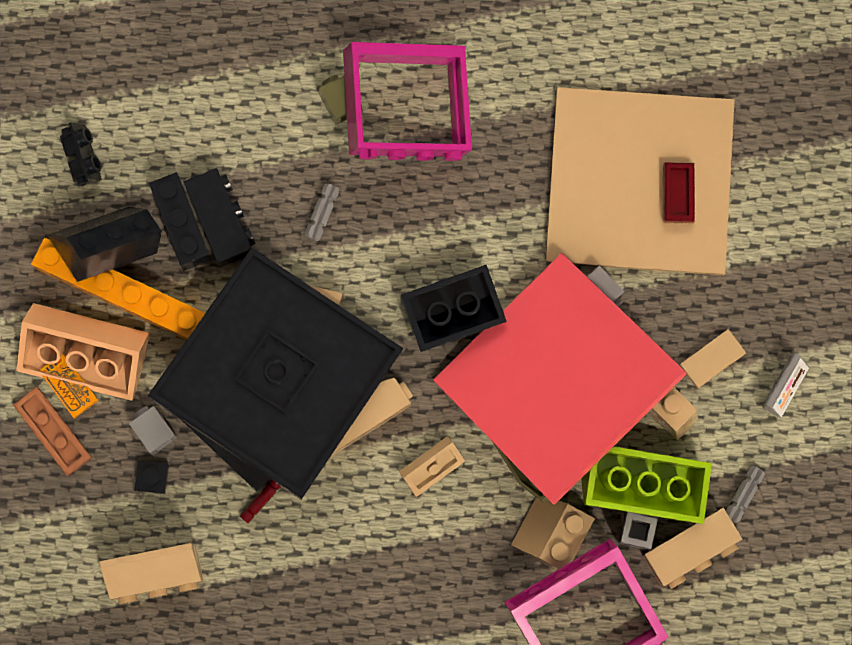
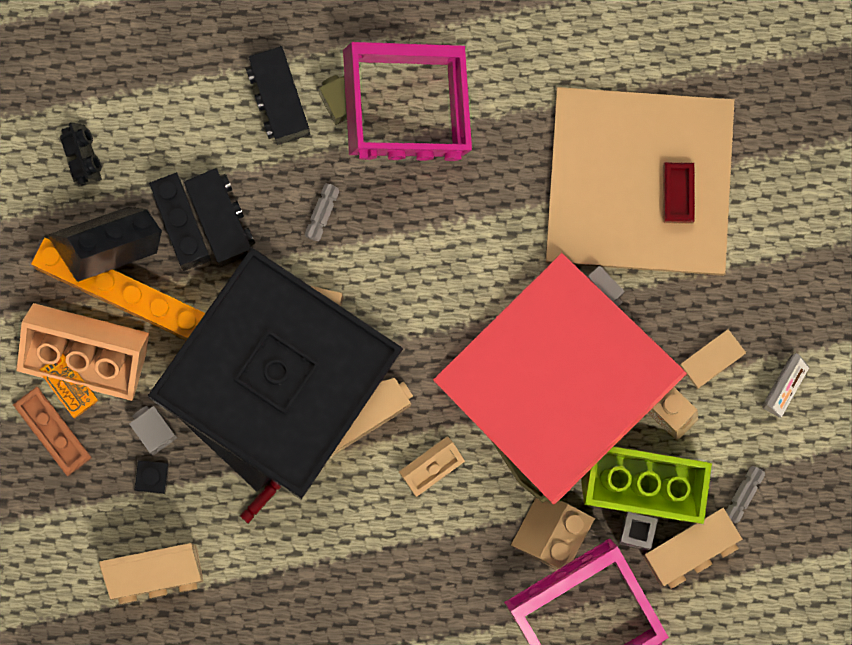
(277, 96): none -> black brick
(453, 308): black slope -> none

